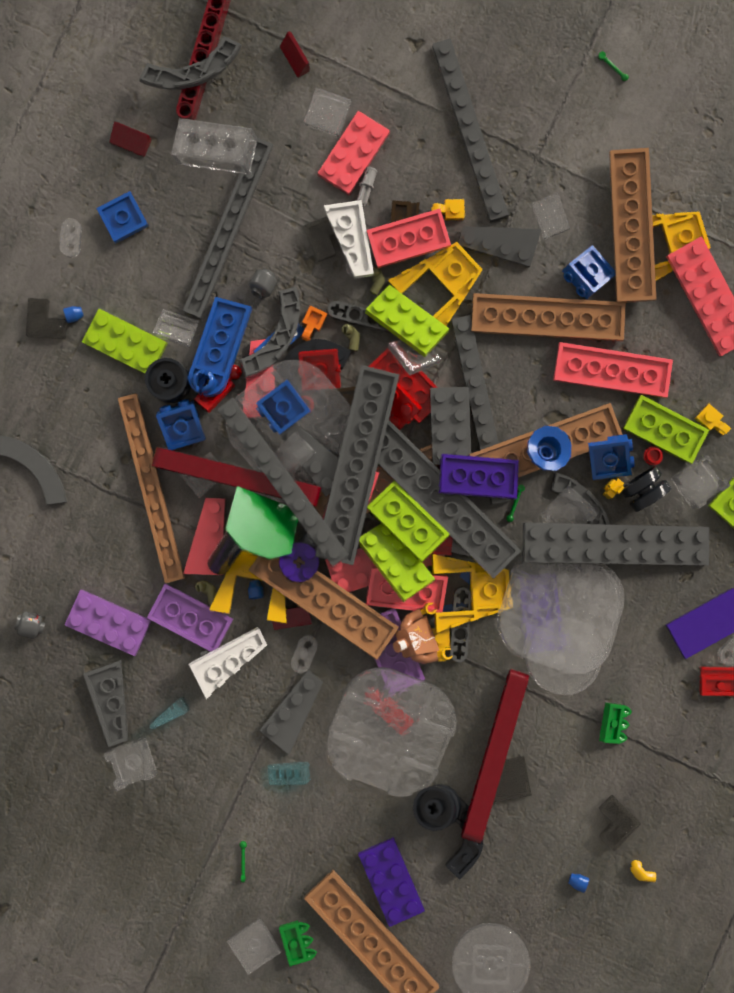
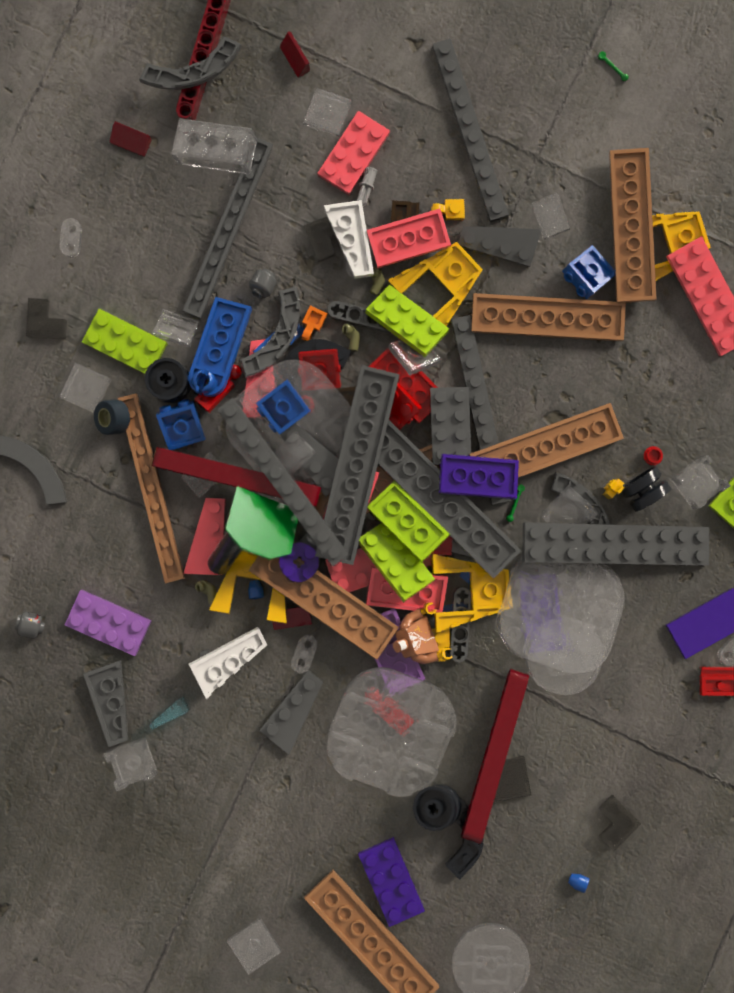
(73, 313): blue hose -> none
(84, 387): none -> clear plate
(111, 417): none -> black wheel
(122, 217): blue plate -> none
(189, 618): medium lavender plate -> none
(243, 845): green hinge -> none
(296, 943): green plate -> none
(303, 780): clear light blue slope -> none
(552, 444): blue hat -> none
(611, 457): blue plate -> none
(613, 370): coral plate -> none
(614, 723): green plate -> none
(640, 874): yellow arm -> none
(665, 429): lime plate -> none
(710, 418): yellow plate -> none

